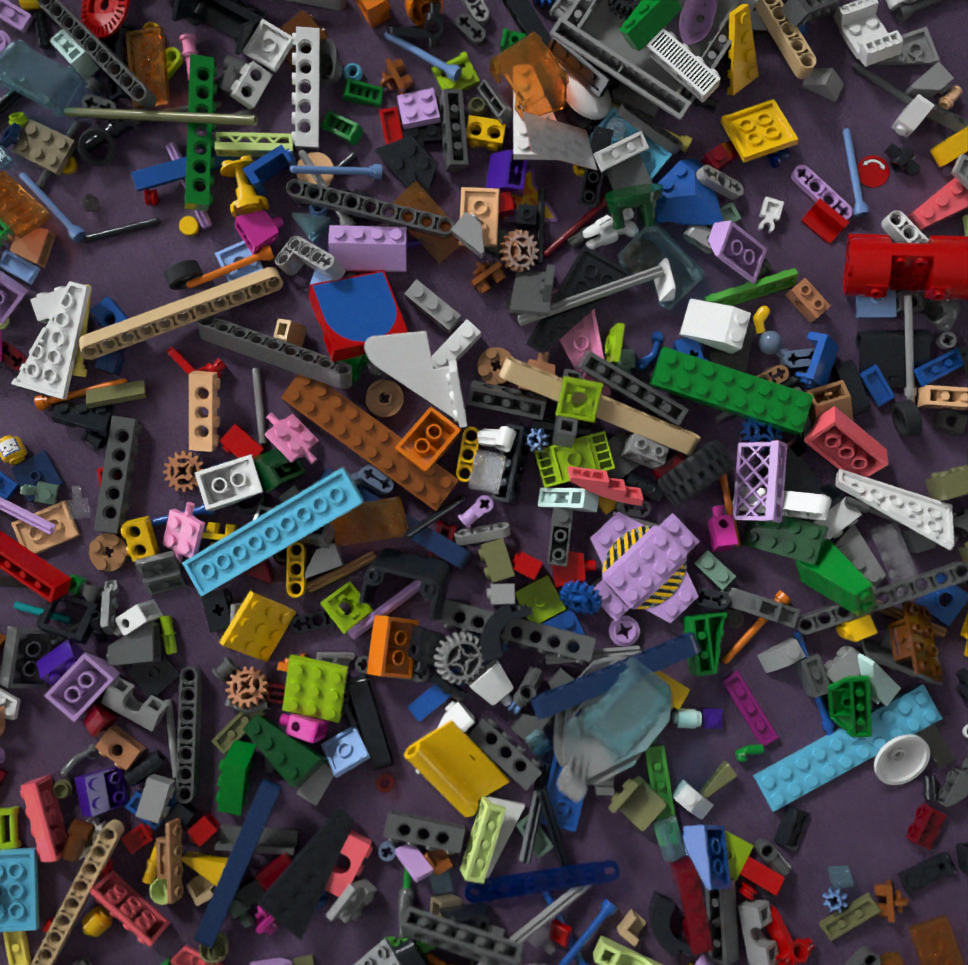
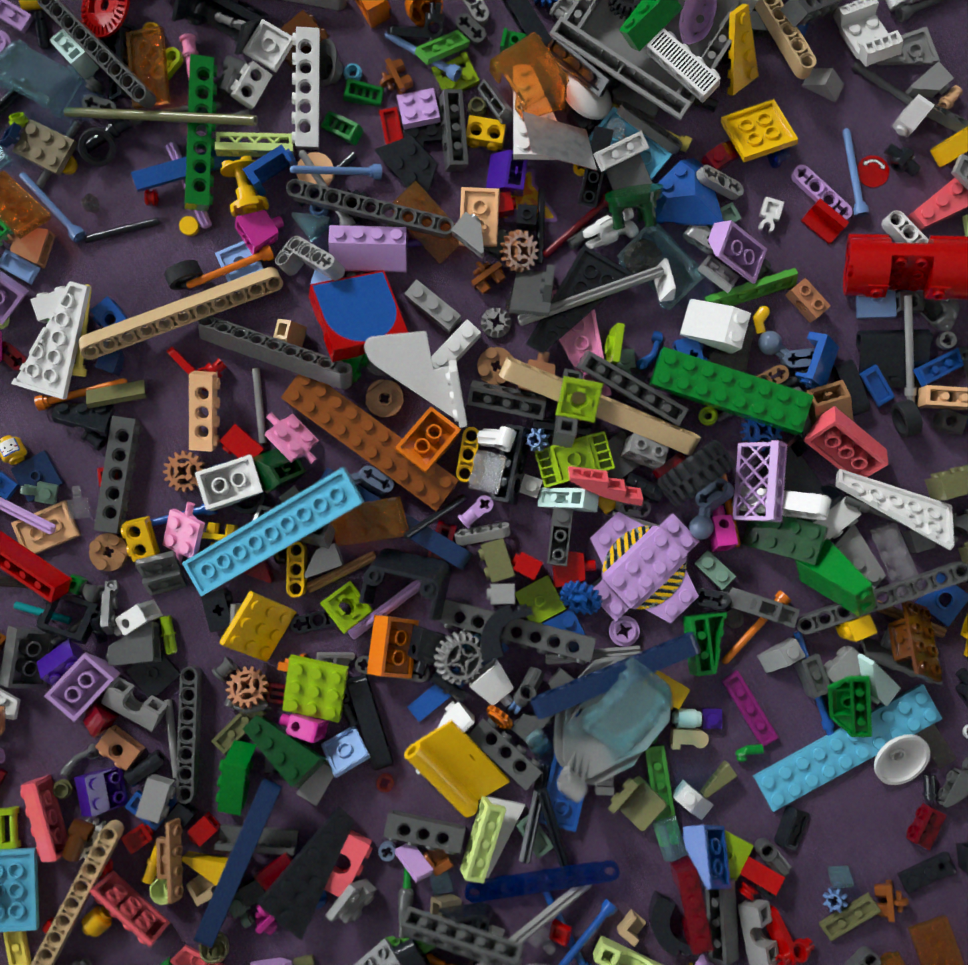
(229, 21): none -> light grey piece
(442, 47): none -> bright green plate
(499, 717): none -> orange gear
(500, 330): none -> light grey gear
(530, 486): none -> white plate
(688, 737): none -> tan leg
(701, 525): none -> sand blue beam
(708, 410): none -> lime plate
(718, 273): none -> light grey piece

